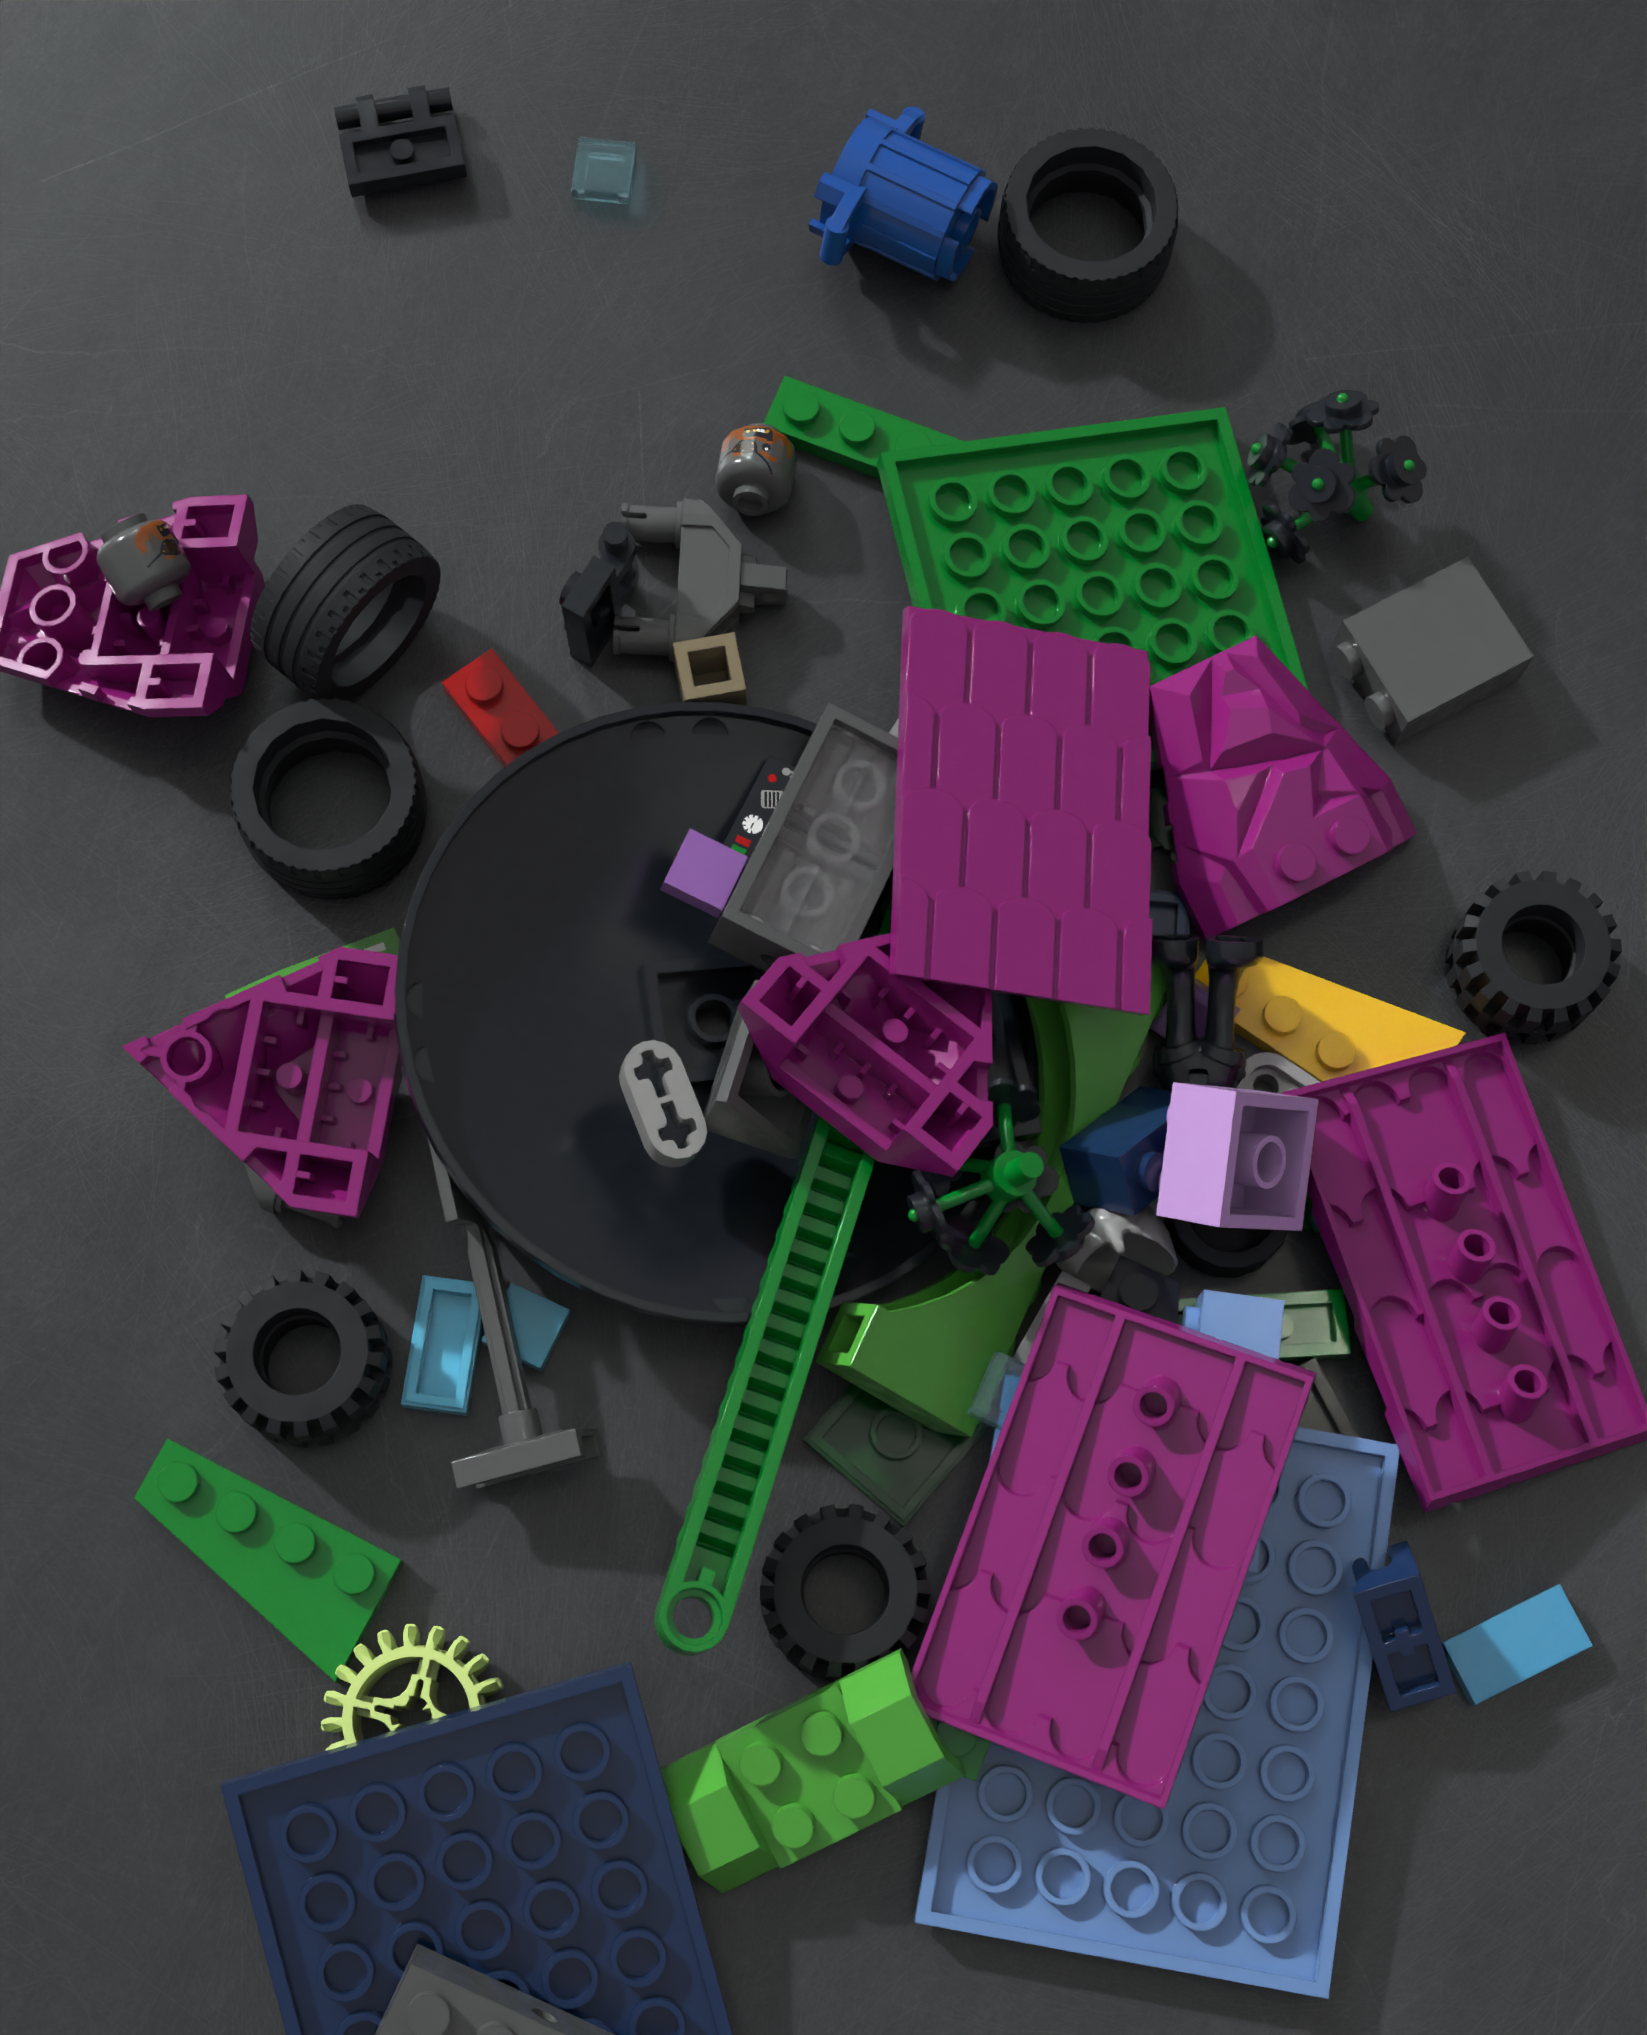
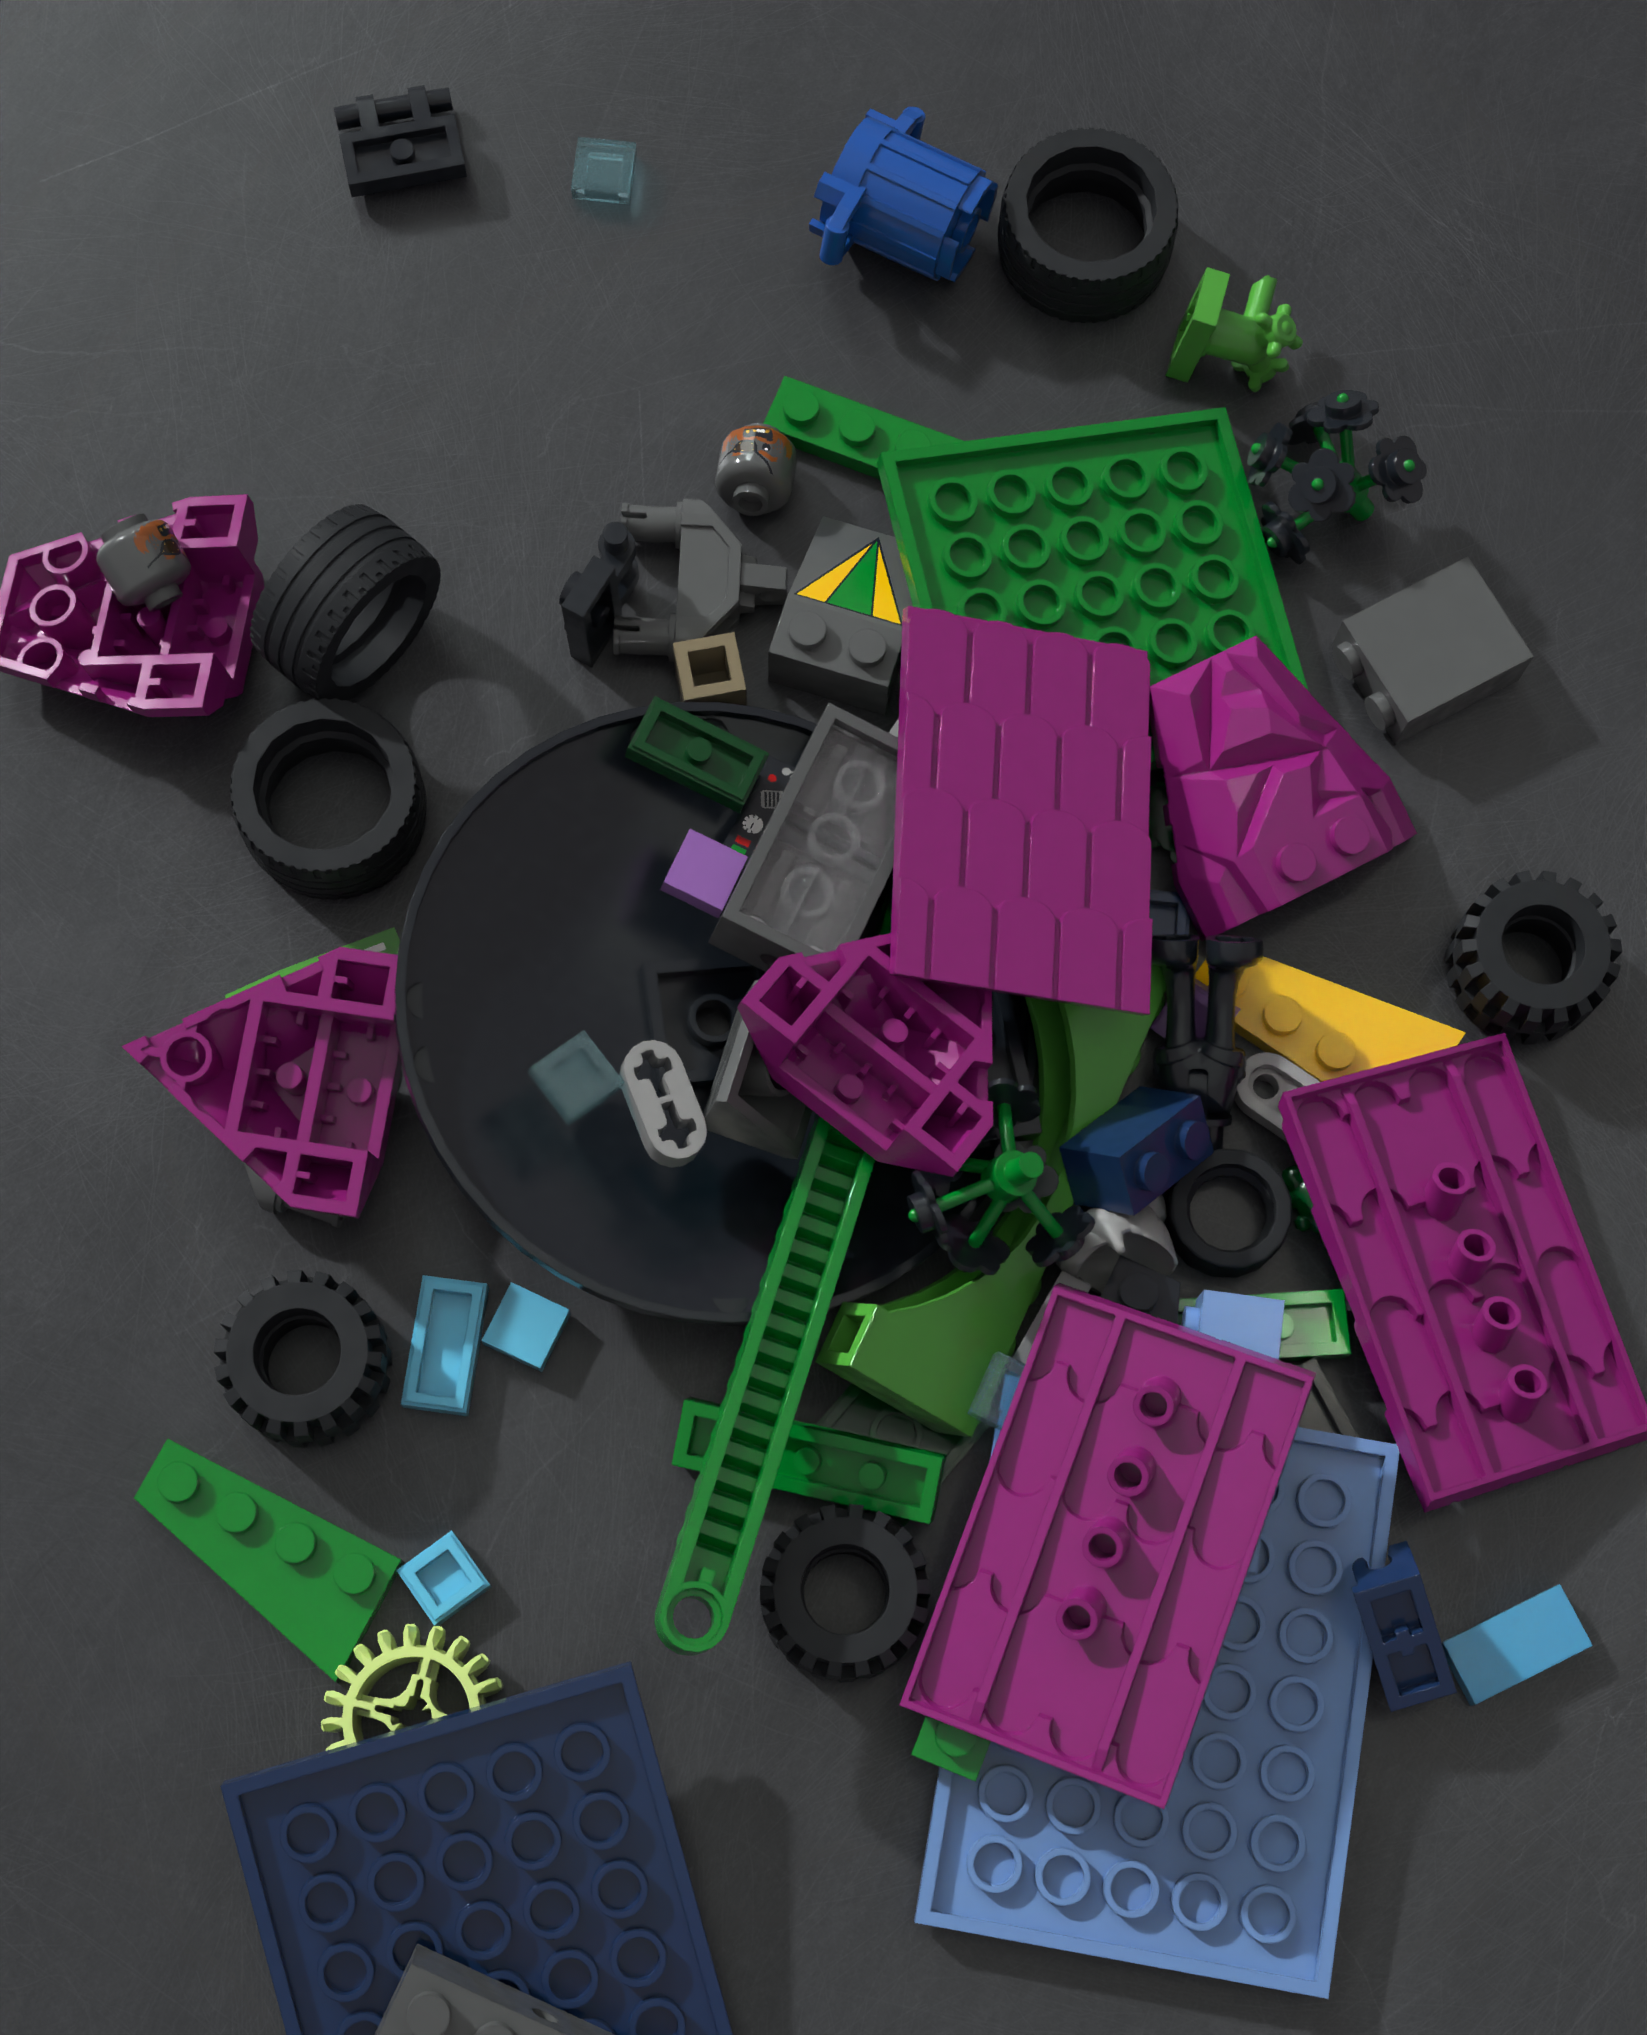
(444, 1578): none -> medium azure tile
(498, 707): red plate -> none
(525, 1446): dark grey piece -> none
(576, 1077): none -> clear light blue tile
(696, 754): none -> dark green plate
(807, 1775): bright green piece -> none
(833, 1465): none -> green plate
(843, 619): none -> dark grey slope
(1236, 1157): lavender brick -> none
(1246, 340): none -> bright green piece

